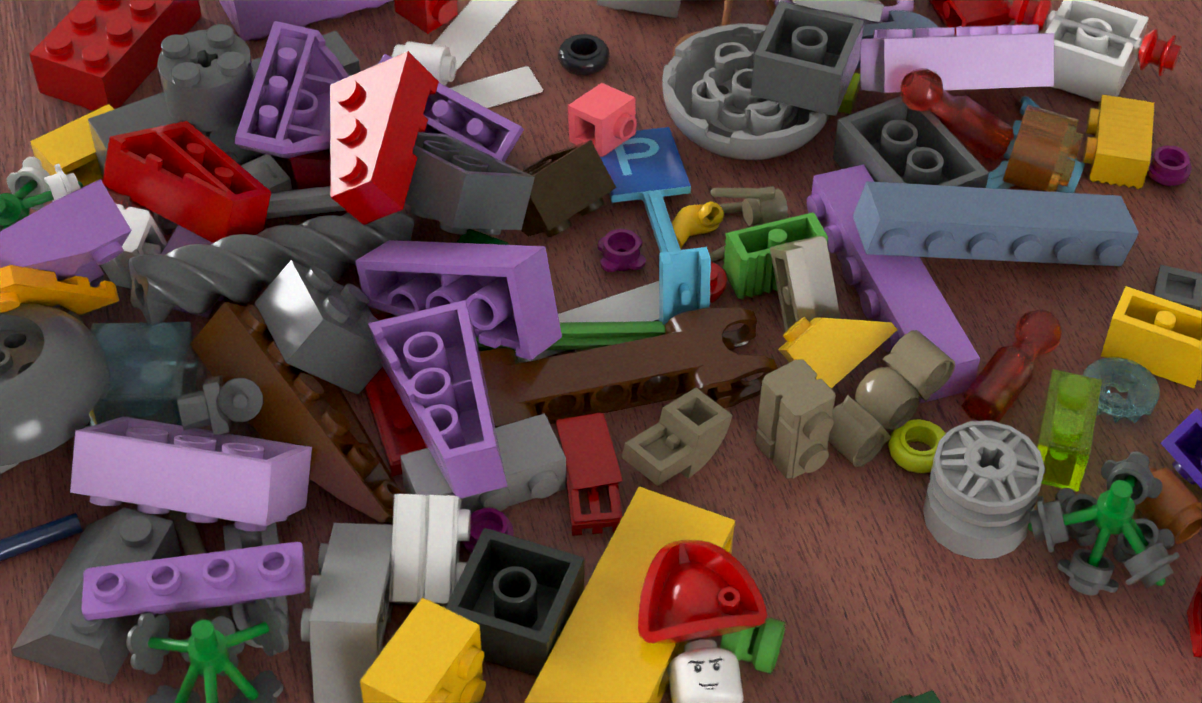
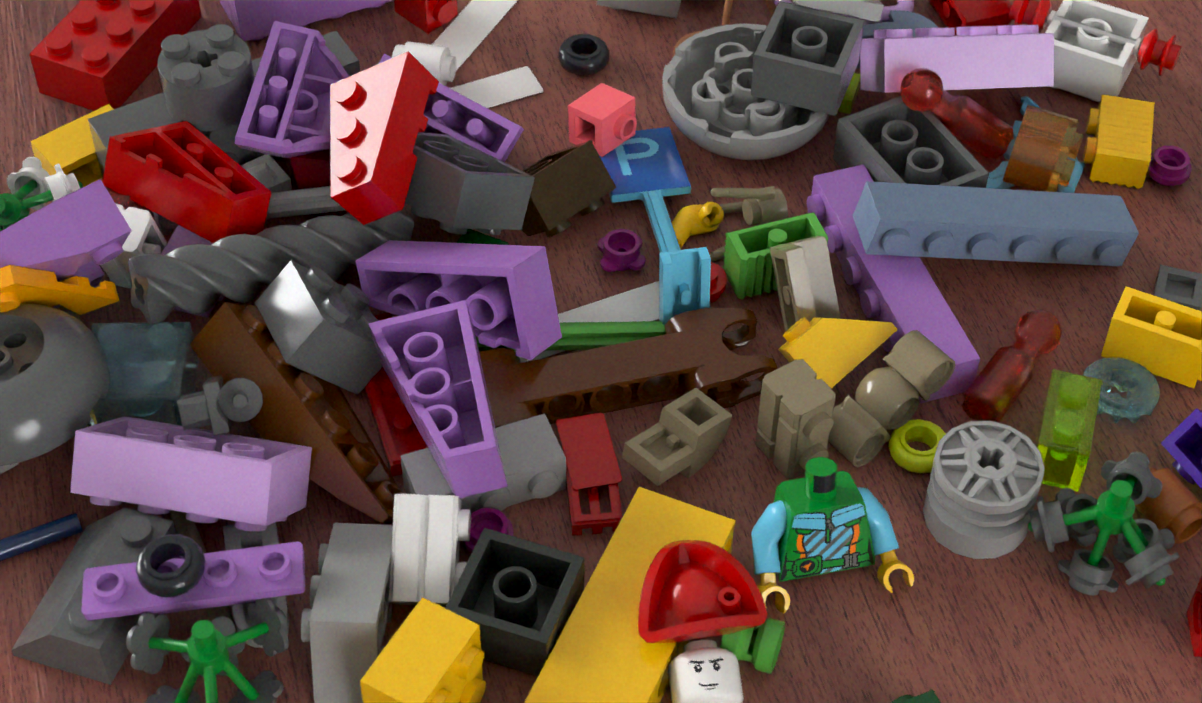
(178, 581): none -> black piece
(820, 529): none -> torso

